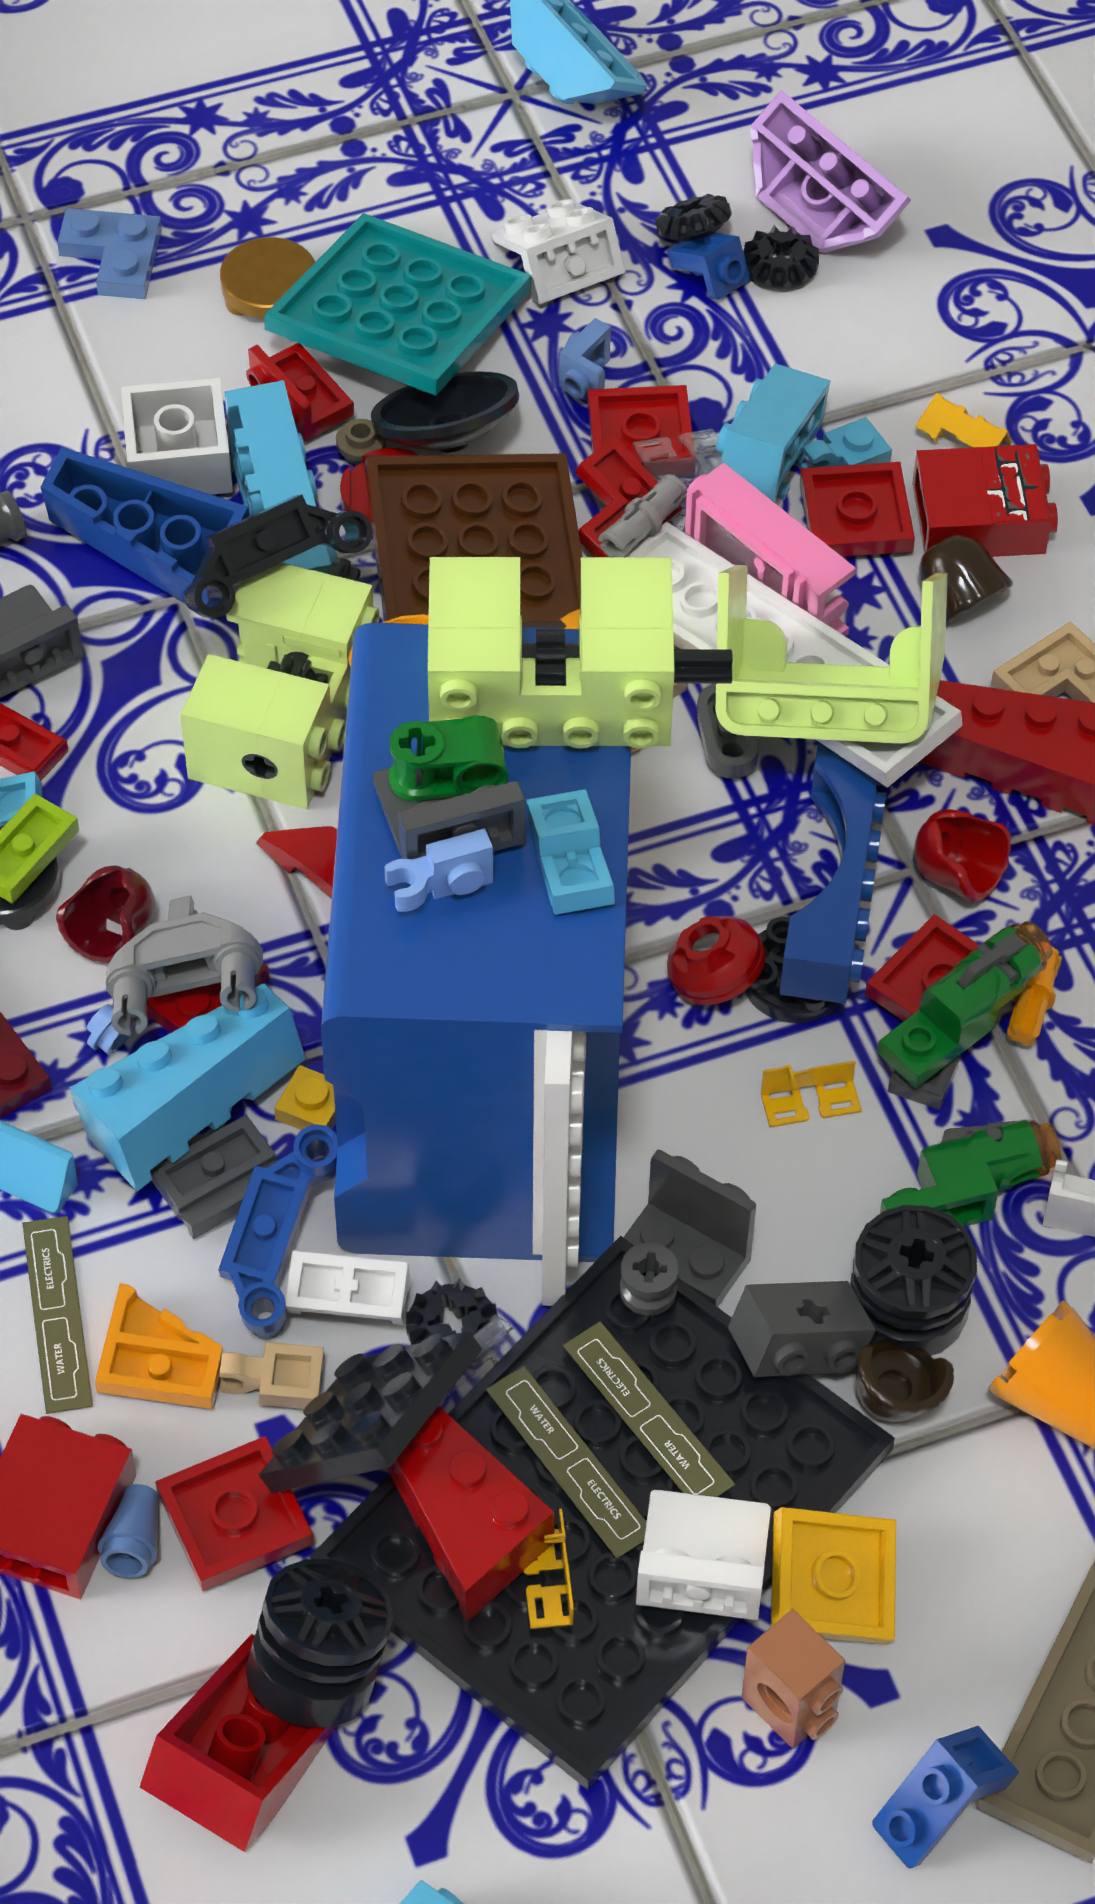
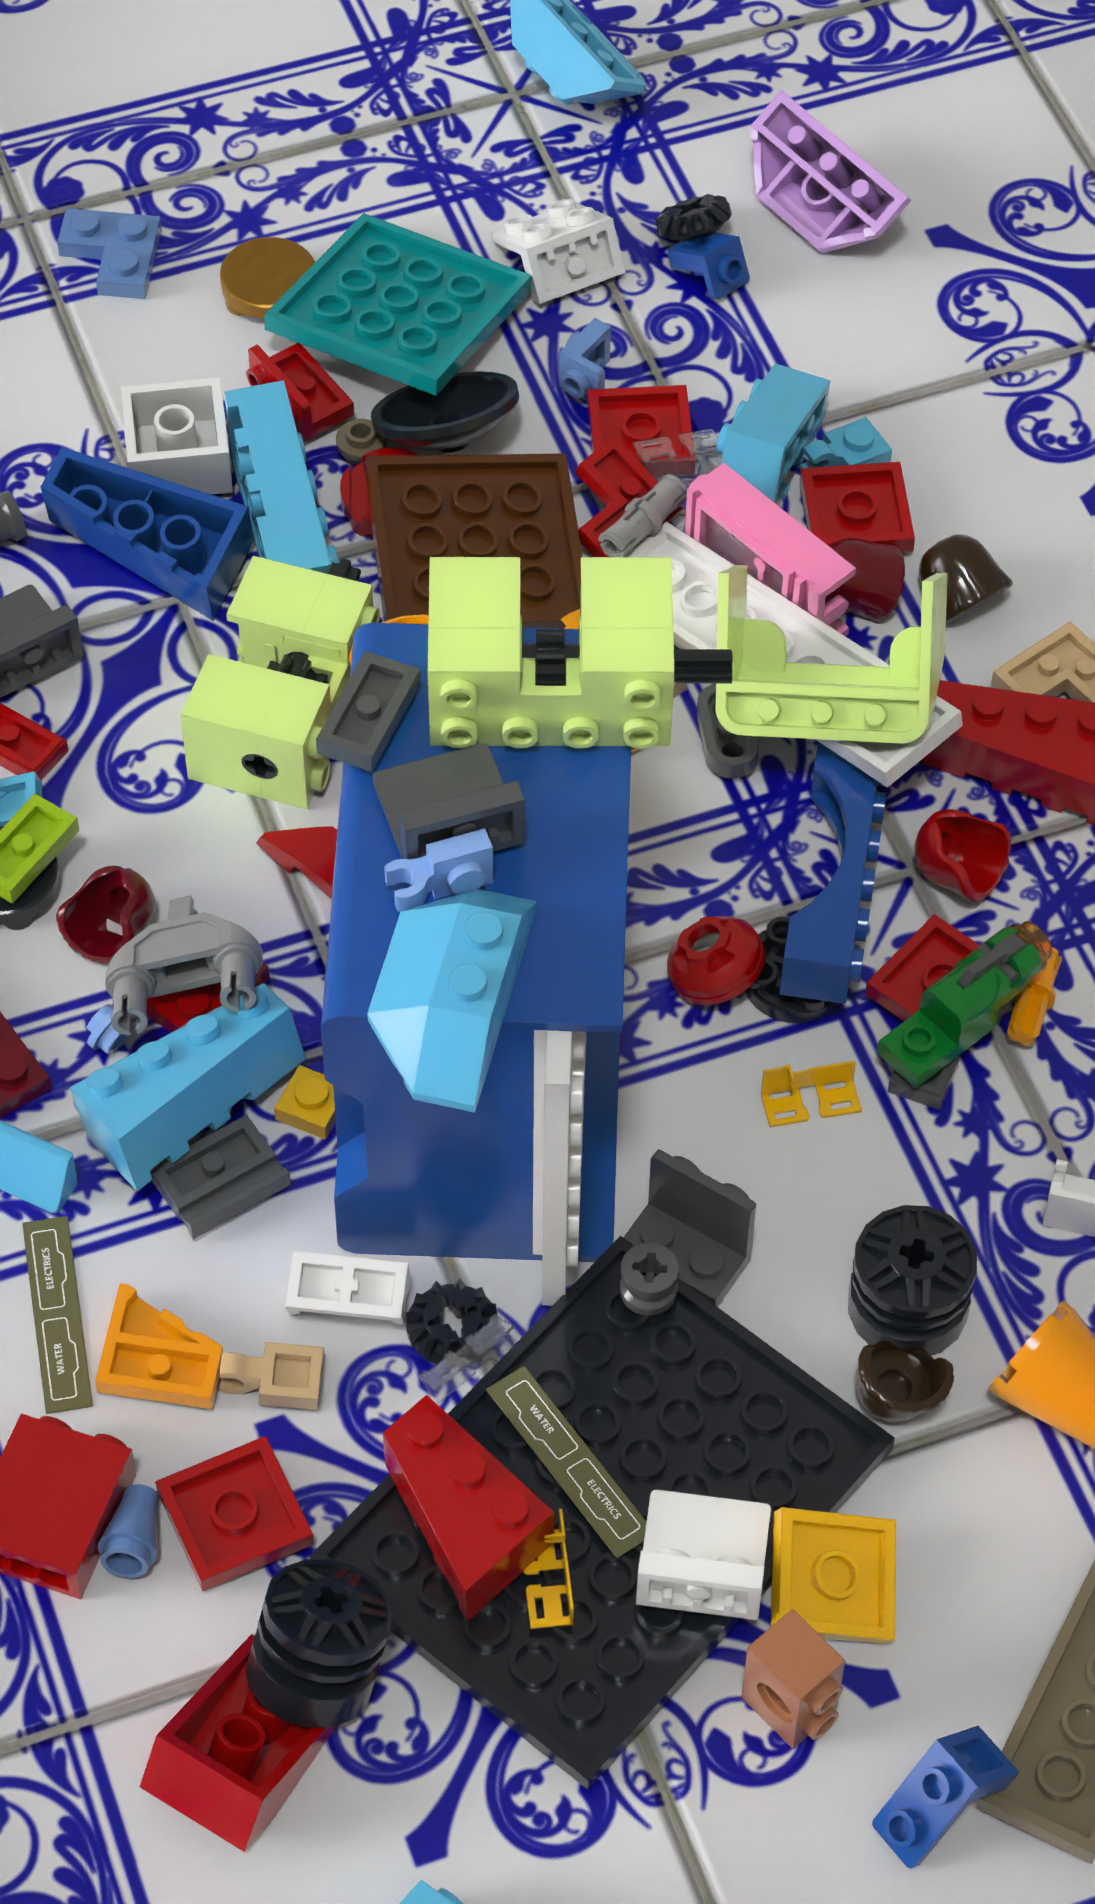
(265, 542): black plate -> none
(269, 1224): blue plate -> none
(368, 711): none -> dark grey plate
(369, 1411): black plate -> none
(449, 992): none -> medium azure wedge
(451, 755): green piece -> none
(570, 852): medium azure slope -> none
(647, 1413): olive sticker -> none
(779, 271): black gear -> none
(800, 1328): dark grey brick -> none
(877, 580): none -> dark red hair
(955, 419): yellow piece -> none
(977, 1162): green plate -> none
(985, 494): red brick -> none

